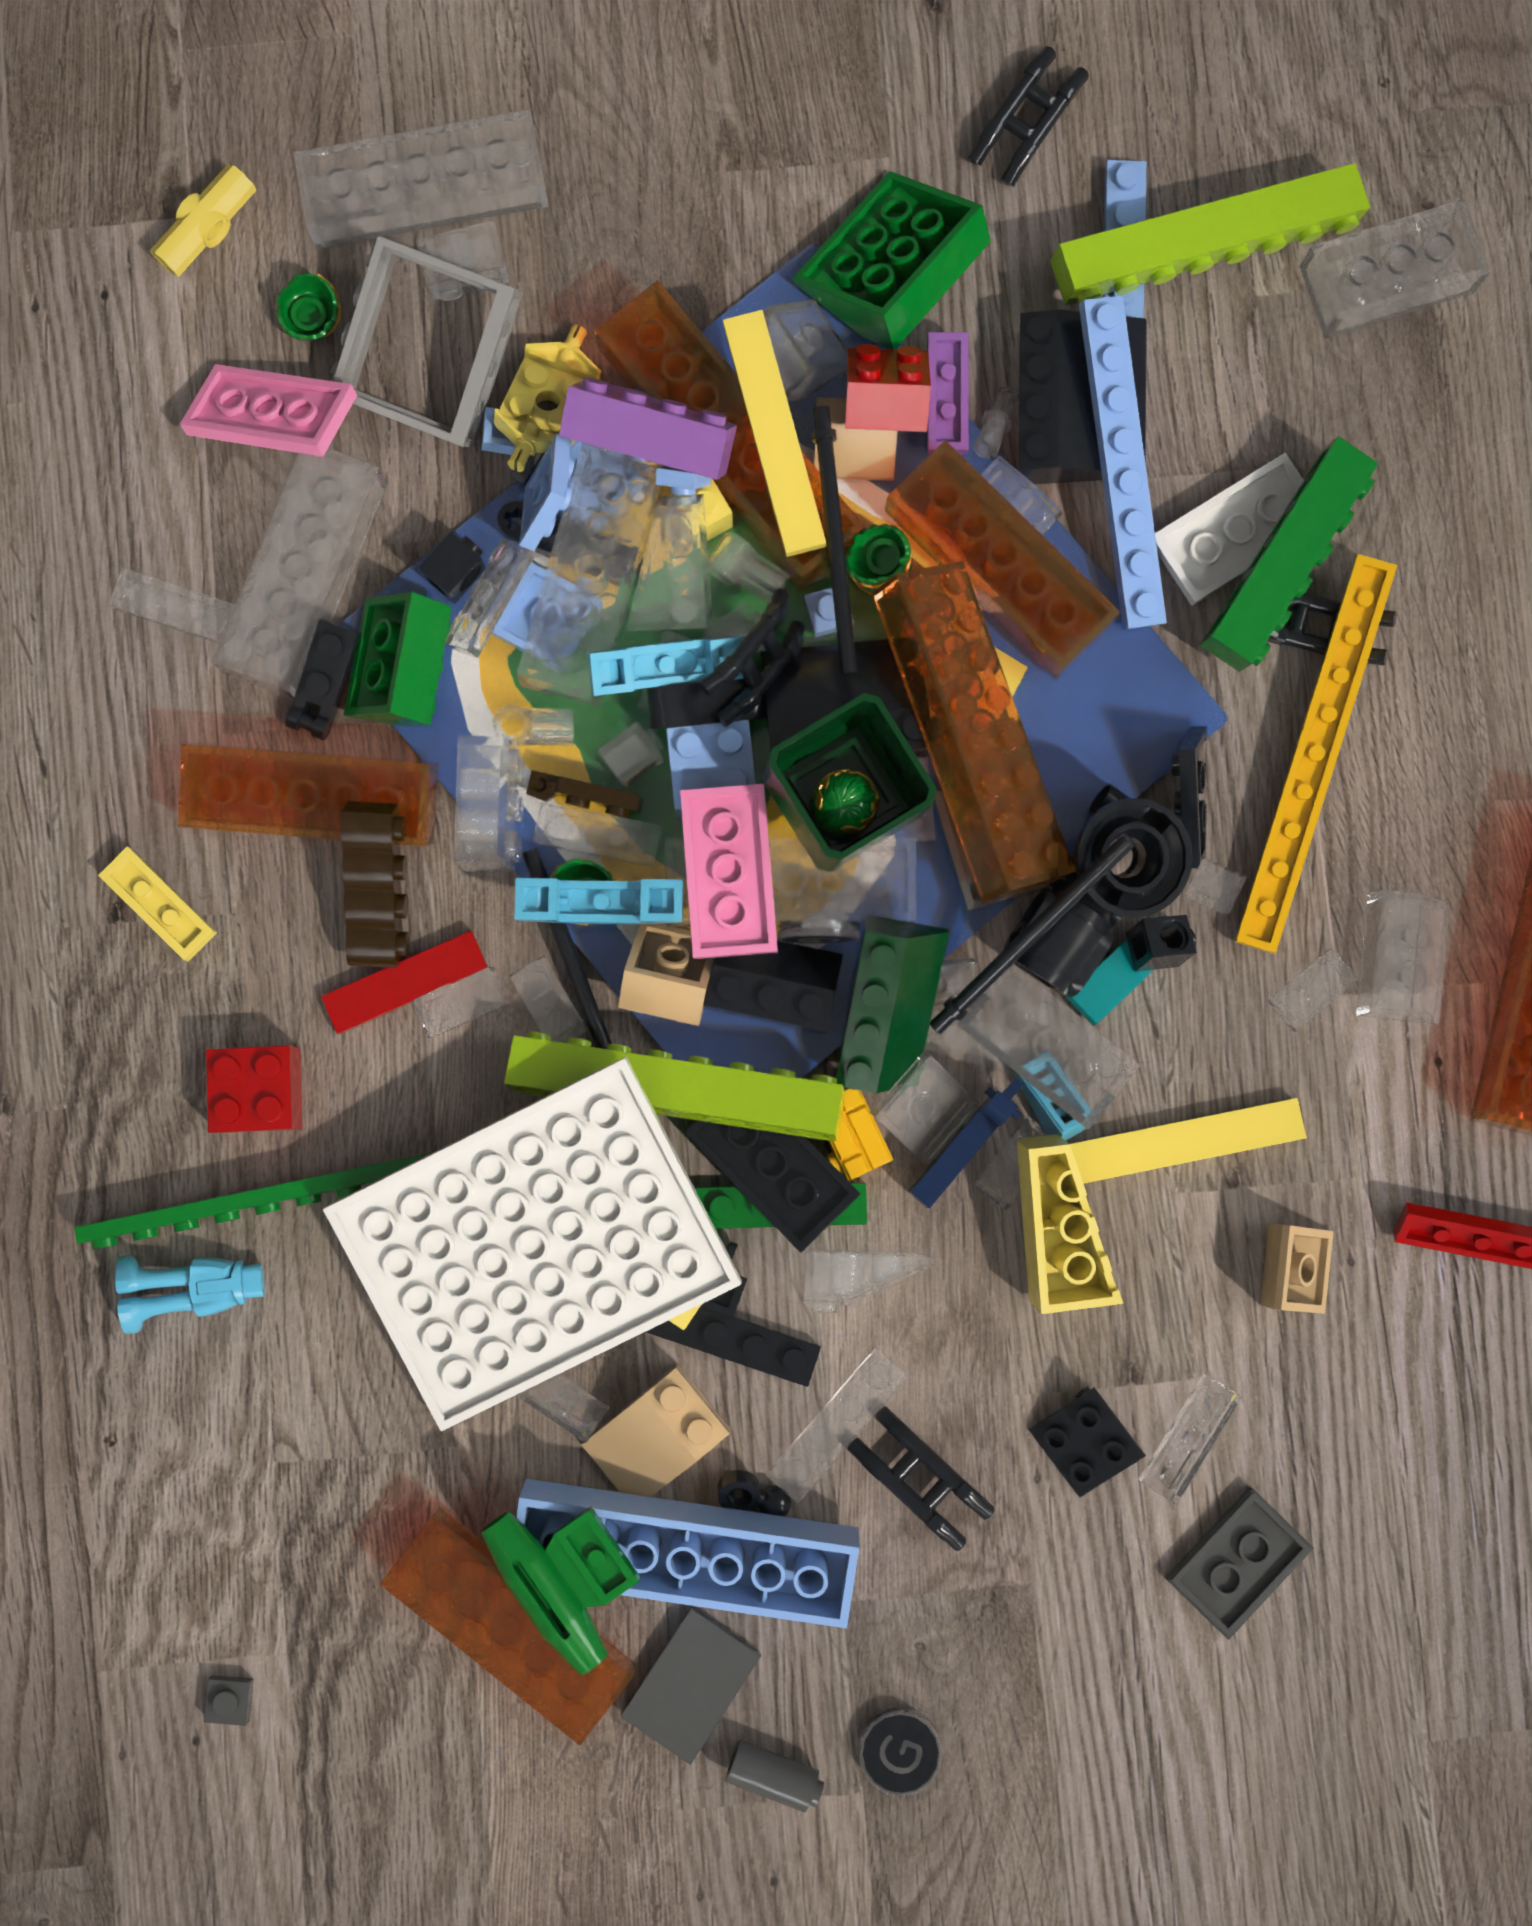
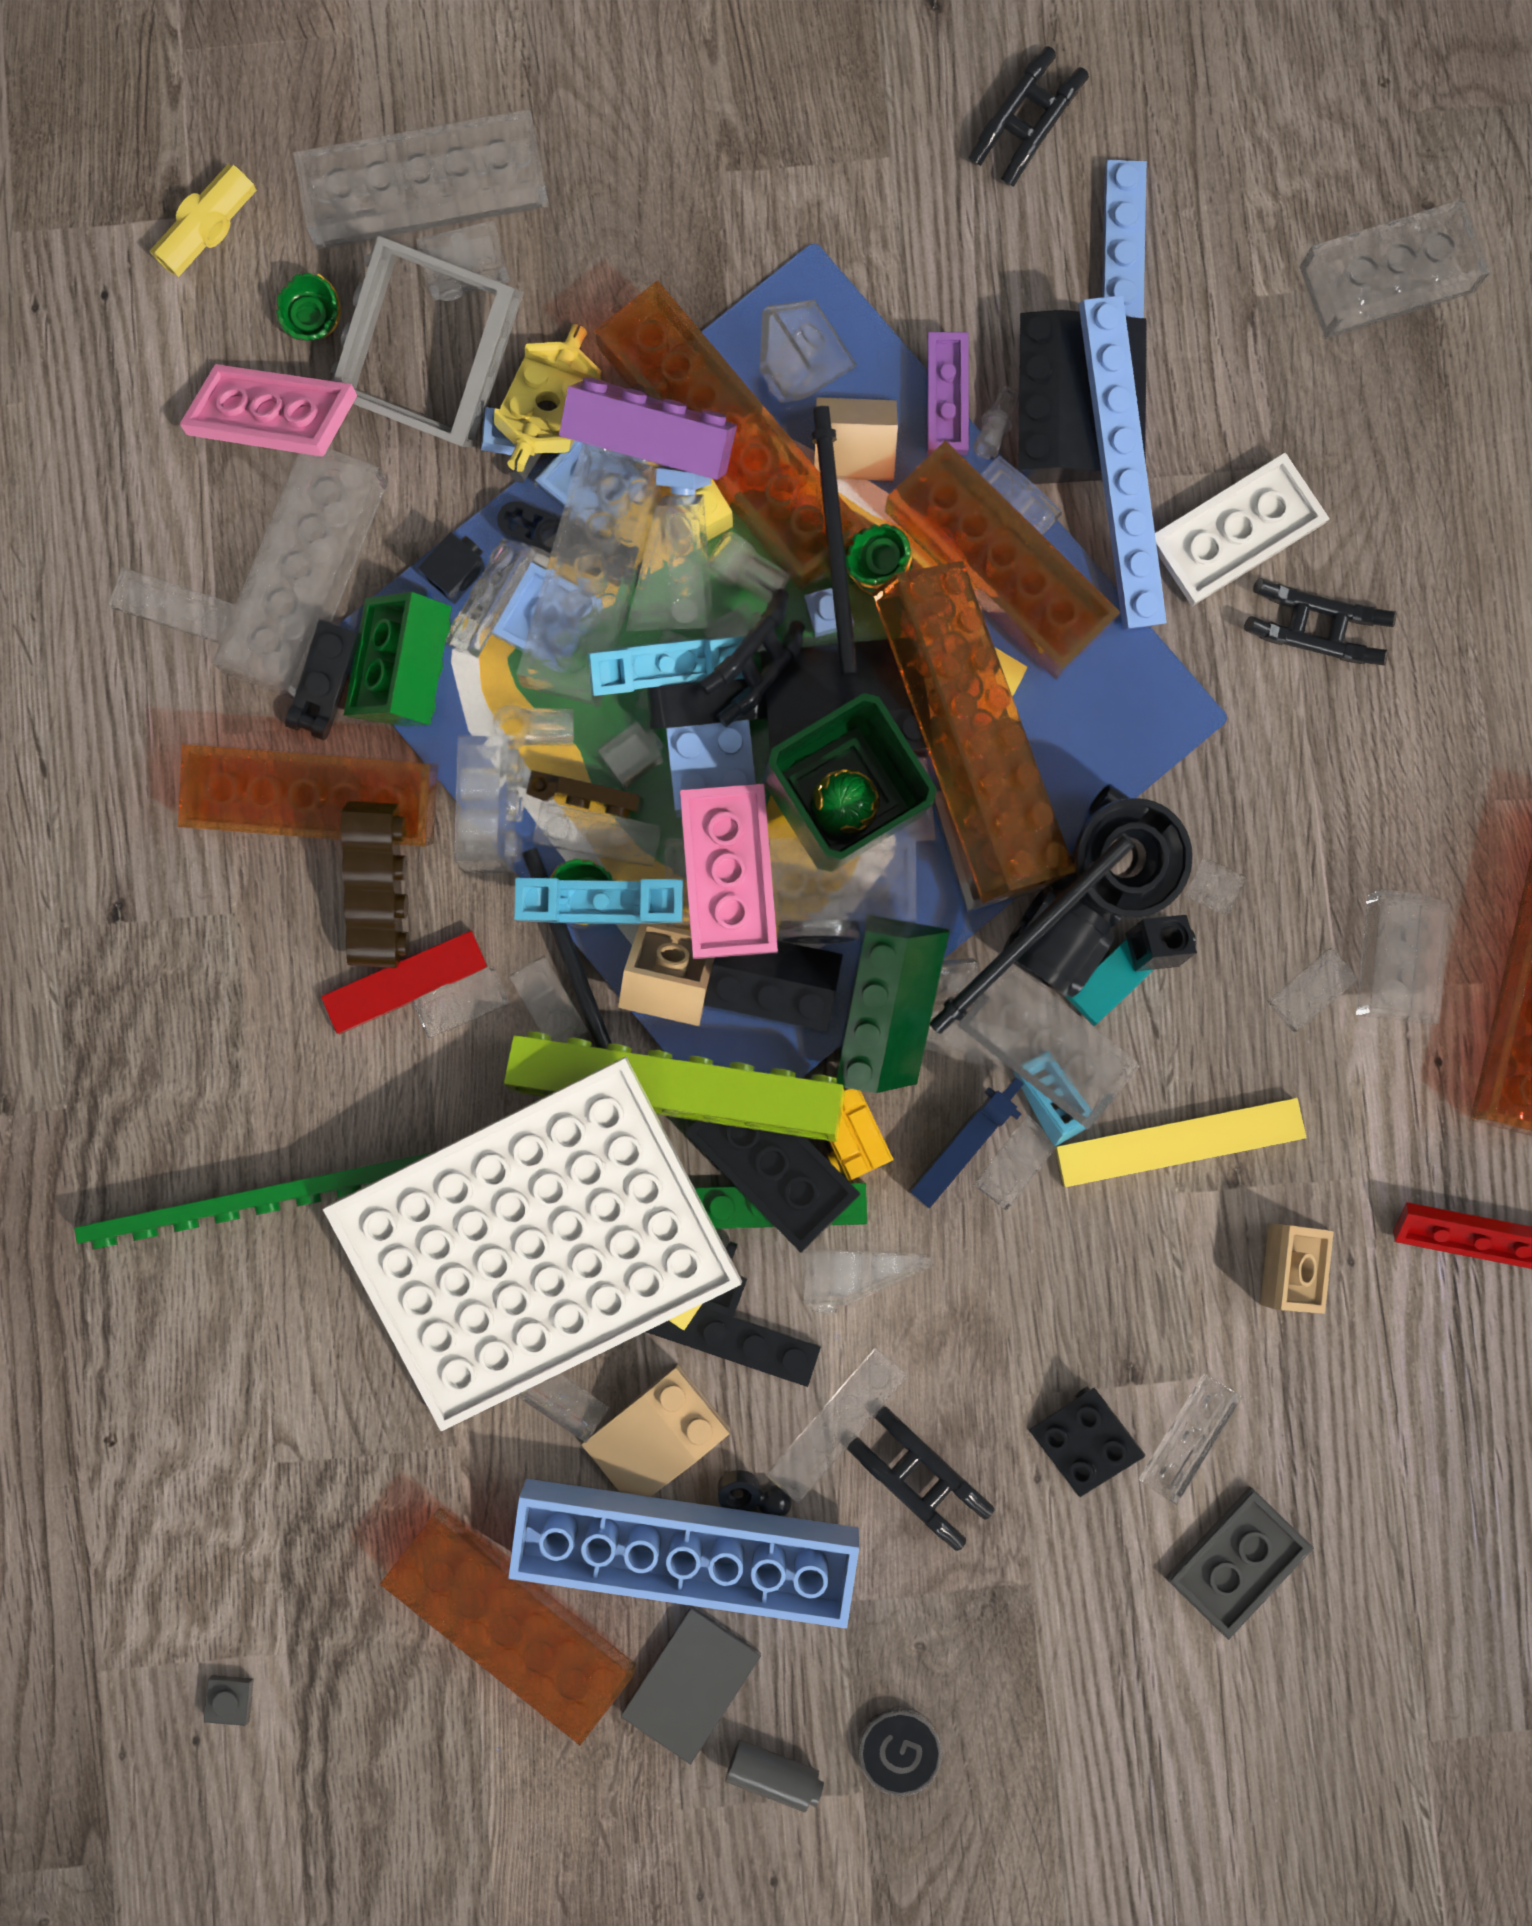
(157, 904): light yellow plate -> none
(212, 1284): medium azure piece -> none
(254, 1089): red brick -> none
(546, 493): light blue plate -> none
(560, 1581): green plate -> none
(774, 433): light yellow tile -> none
(887, 388): brick -> none
(895, 257): green slope -> none
(925, 1108): clear tile -> none
(1060, 1233): light yellow wedge -> none
(1192, 783): black wing -> none
(1210, 234): lime brick -> none
(1289, 555): green brick -> none
(1315, 754): yellow plate -> none

